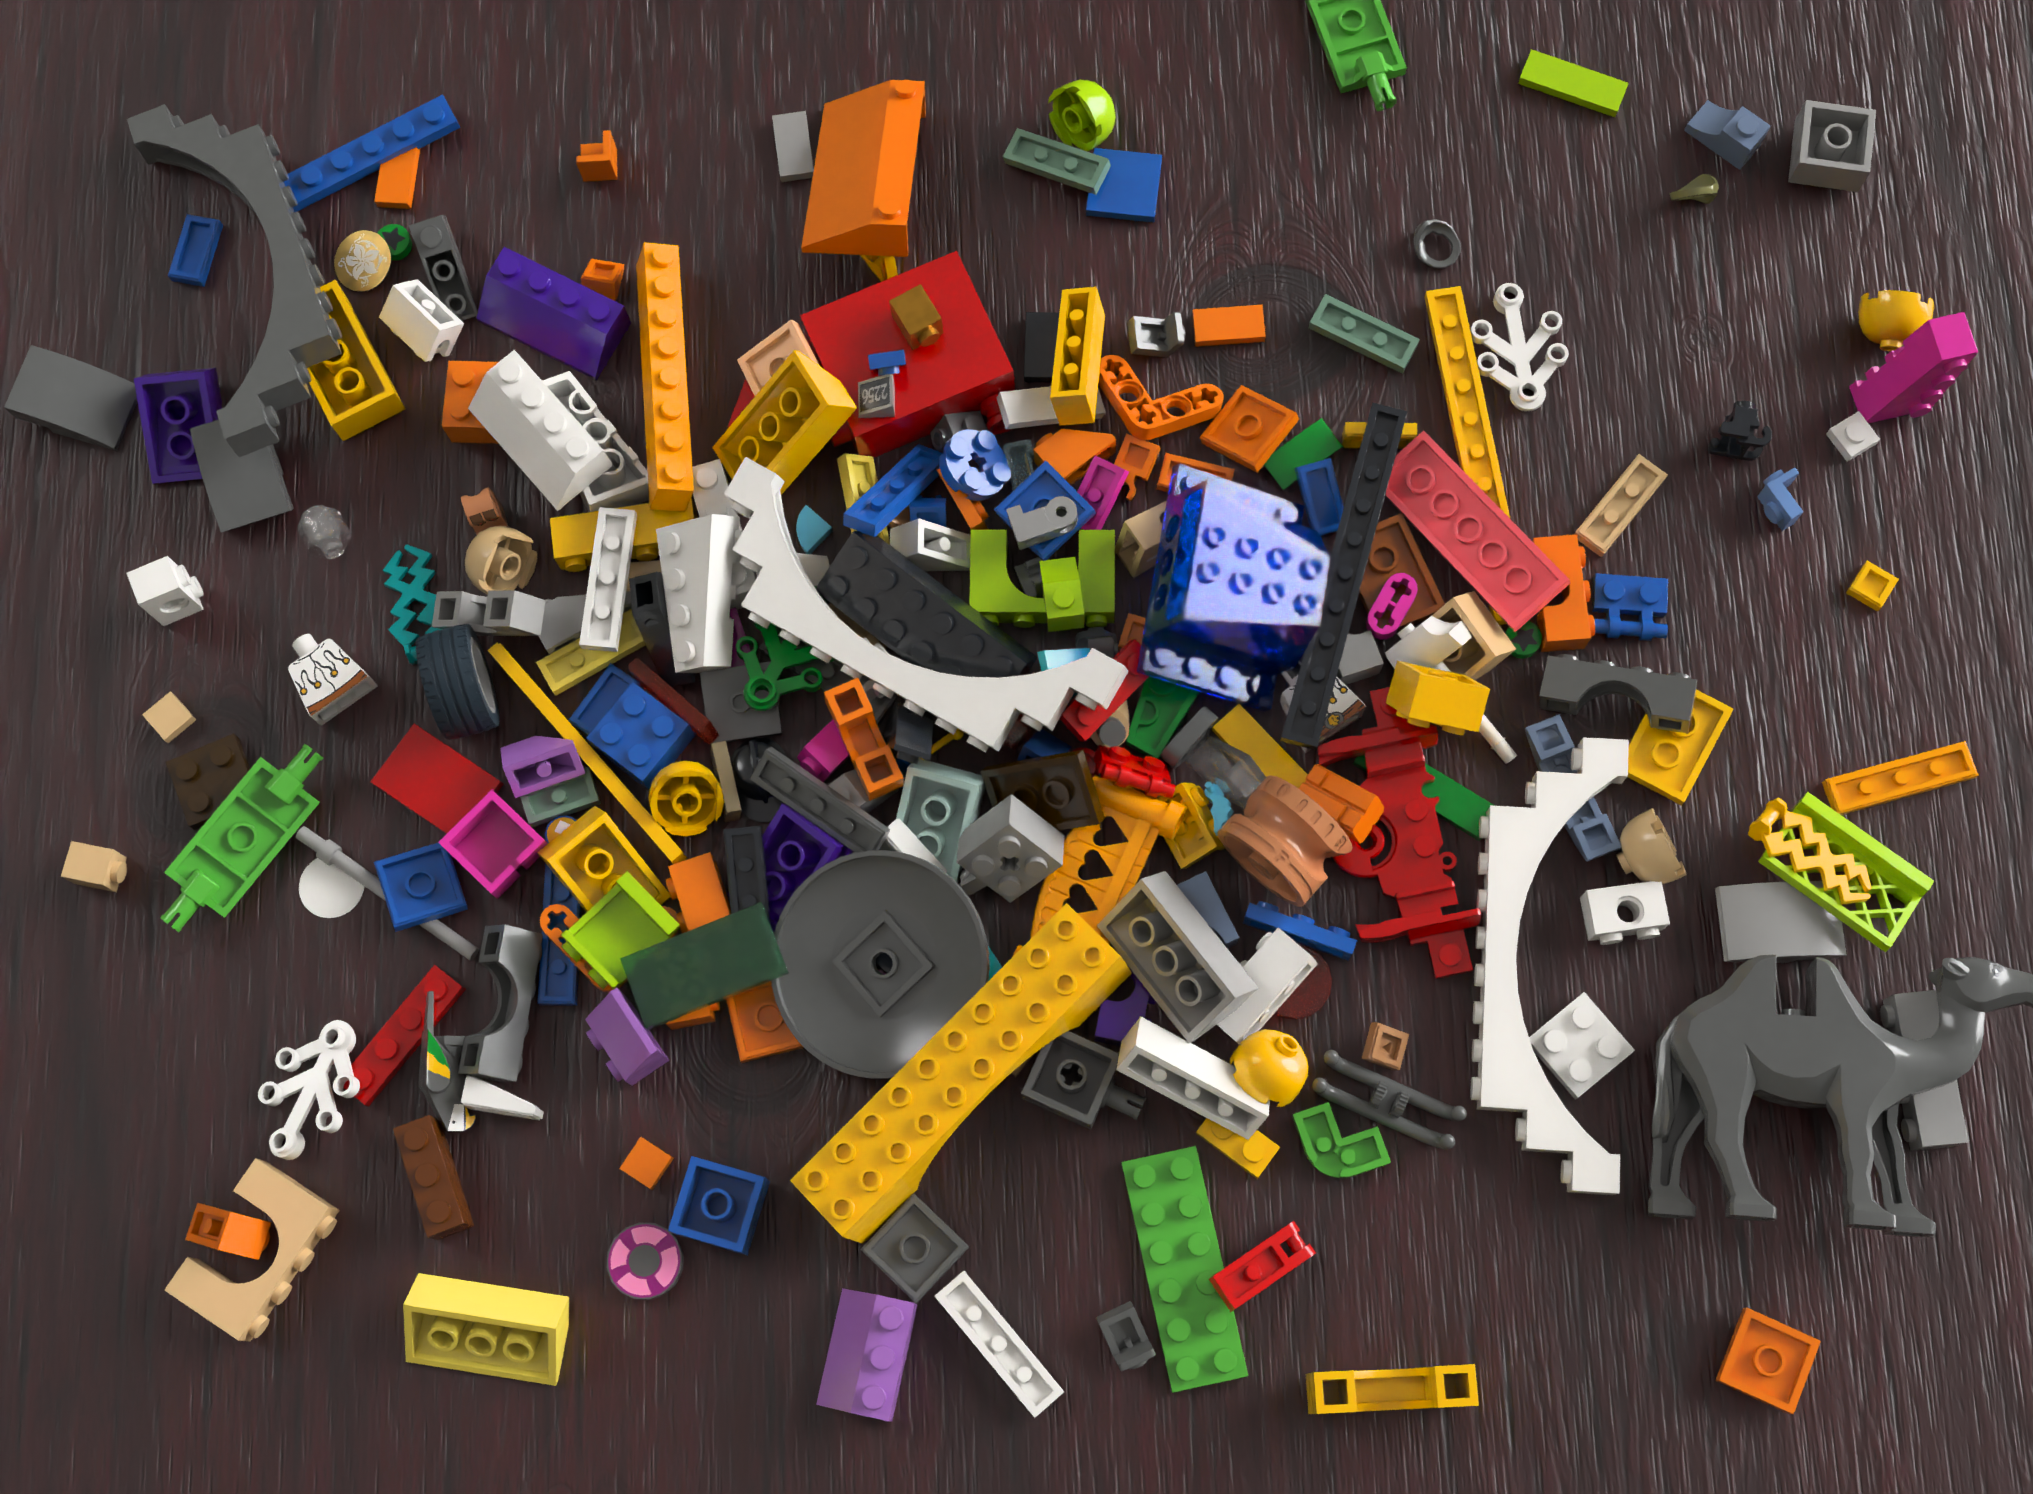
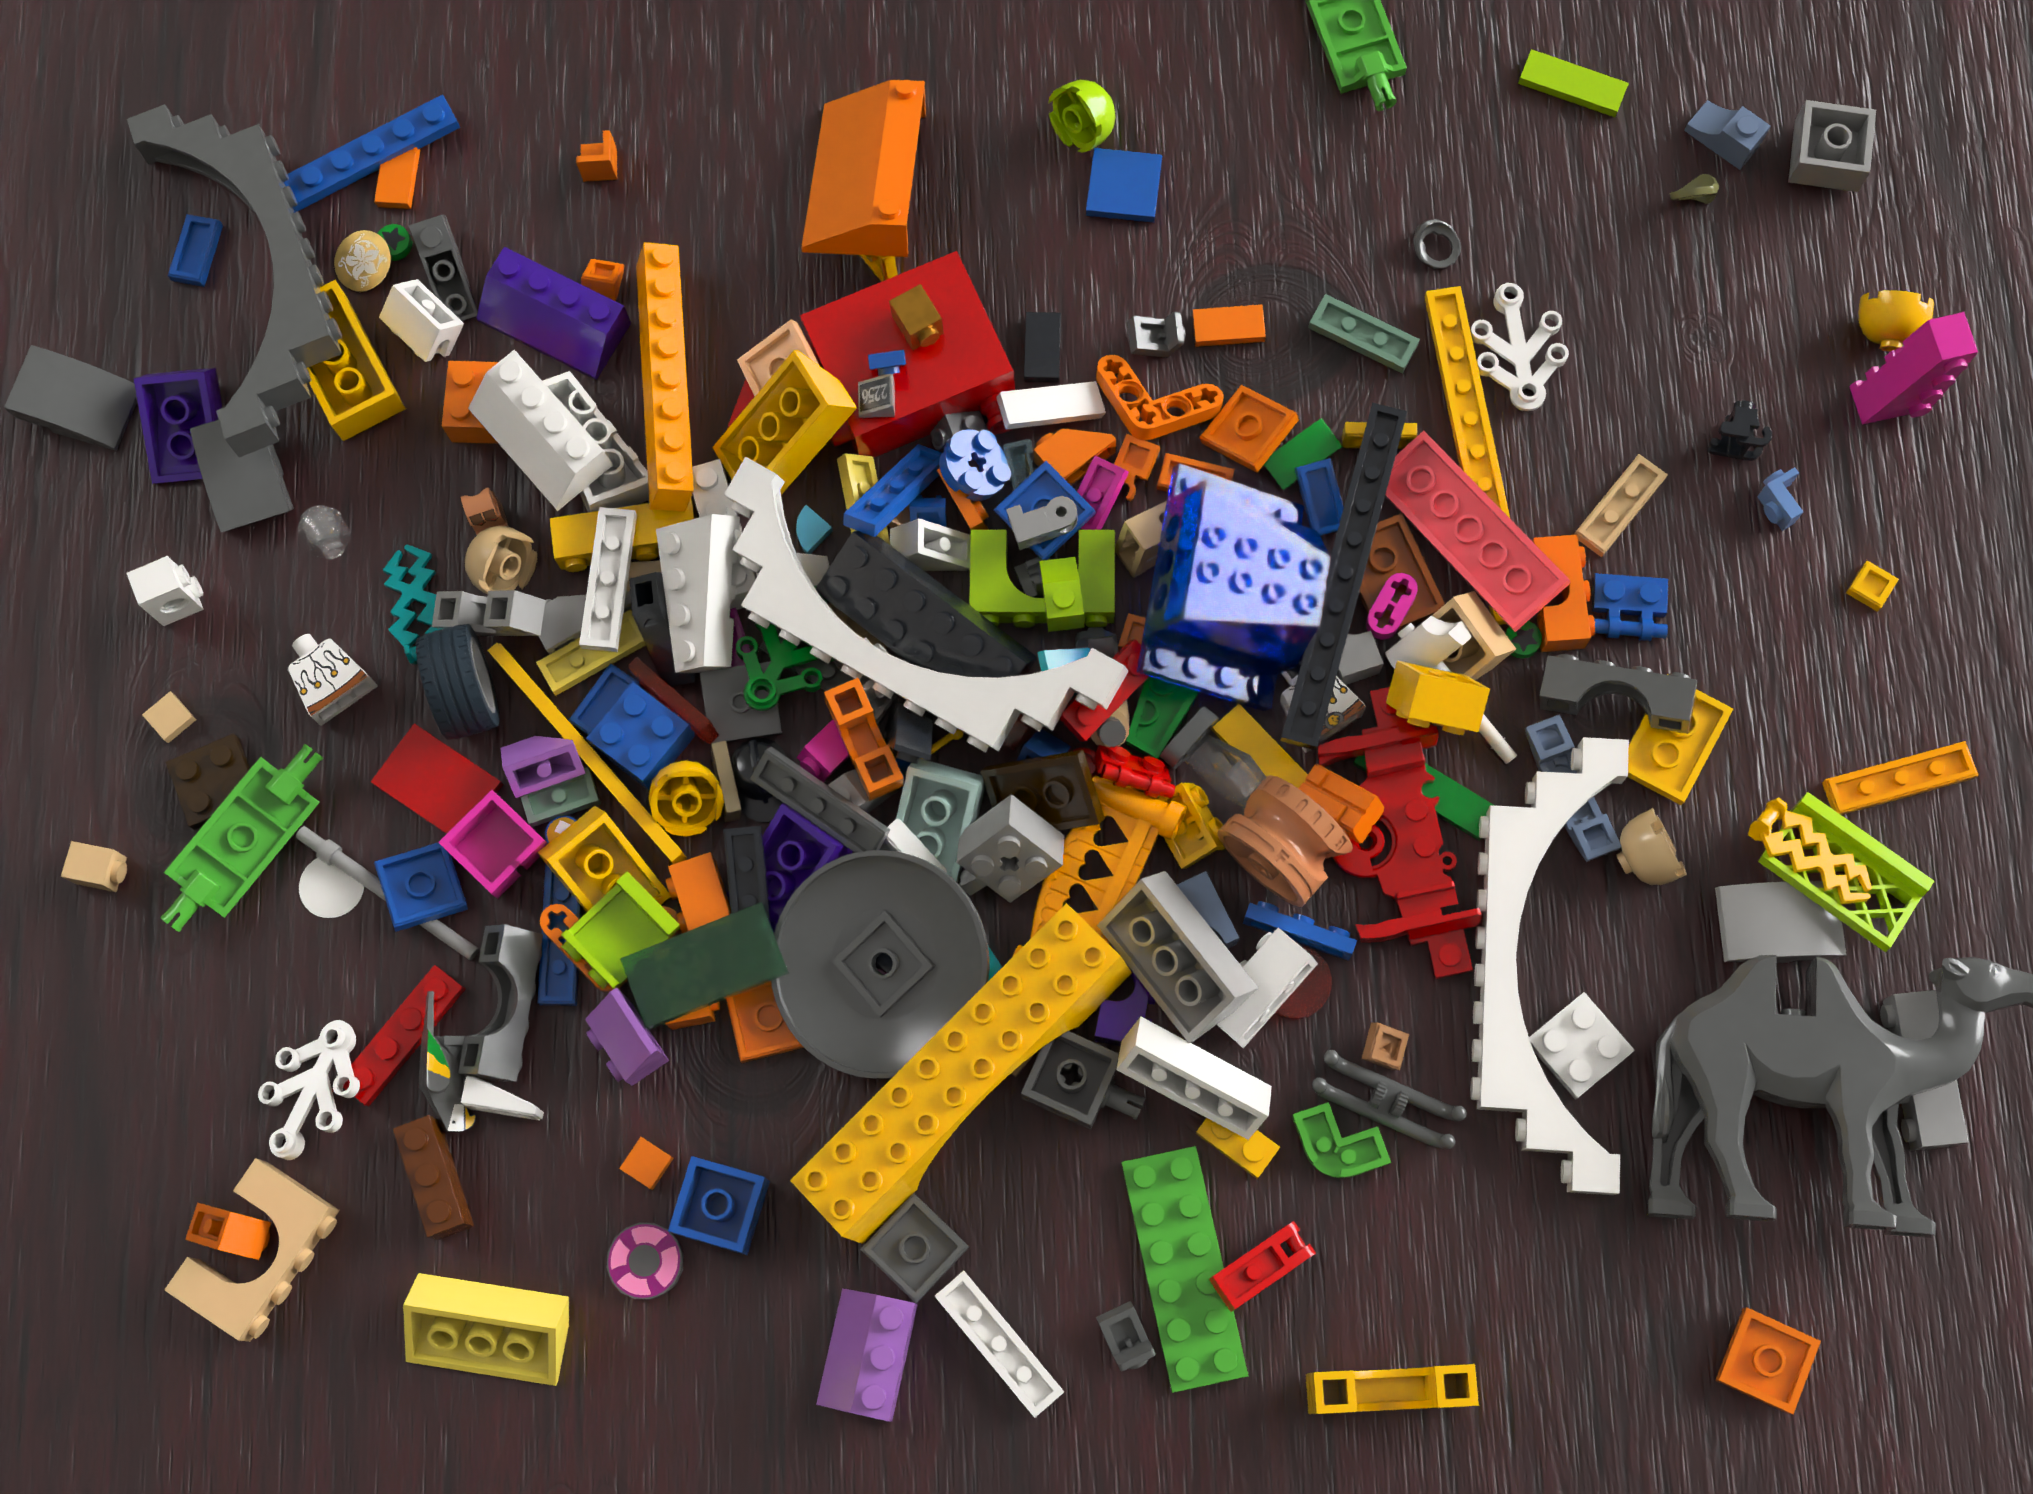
(793, 146): light grey tile -> none
(1056, 161): sand green plate -> none
(1077, 356): yellow brick -> none
(1221, 807): medium azure piece -> none
(1270, 1066): yellow cylinder -> none
(1643, 899): white brick -> none
(1853, 436): white plate -> none

